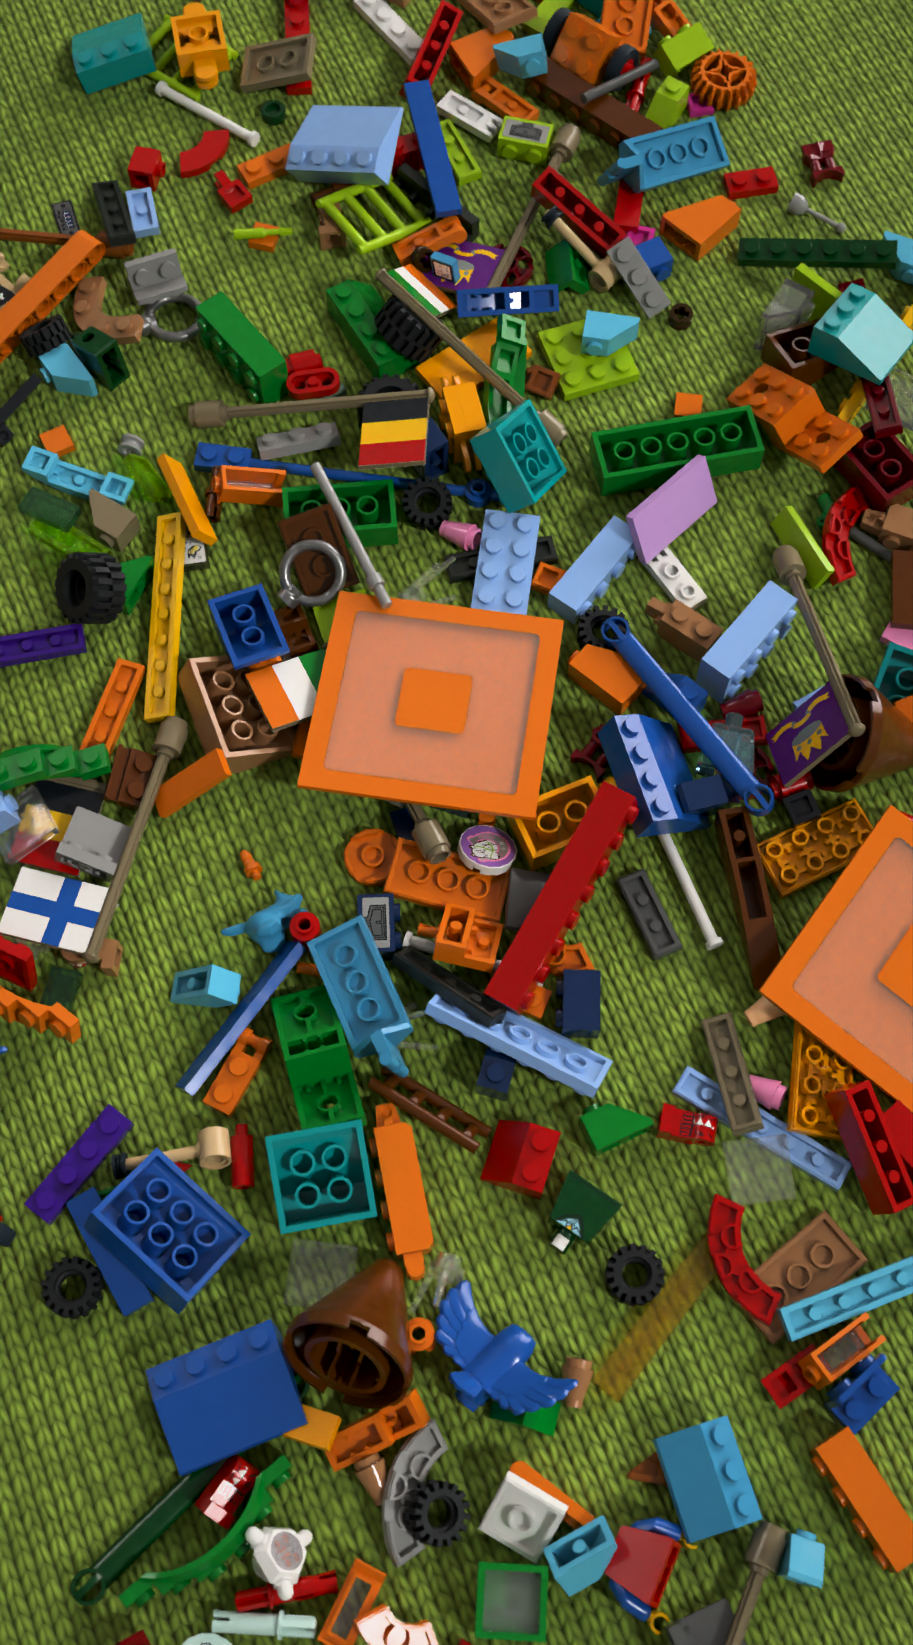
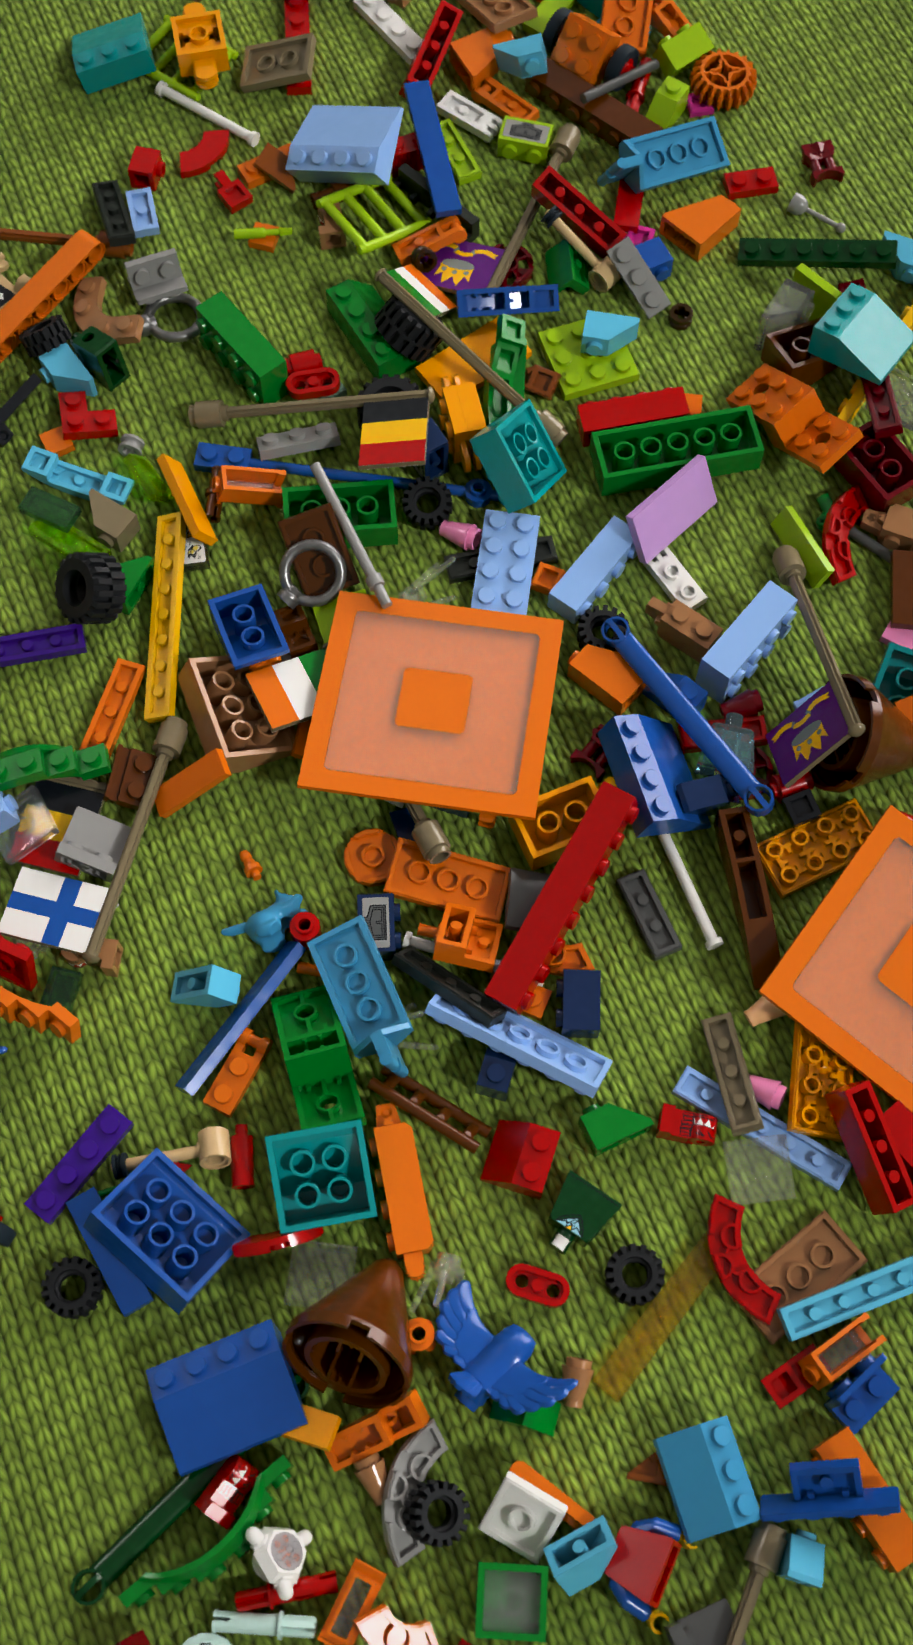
(65, 217): sticker -> none
(84, 424): none -> red plate
(272, 1241): none -> red tile
(273, 112): dark green tile -> none
(273, 164): none -> dark orange tile
(445, 267): tile -> none
(487, 849): tile -> none
(537, 1285): none -> red plate
(630, 411): none -> red brick
(827, 1491): none -> blue bracket

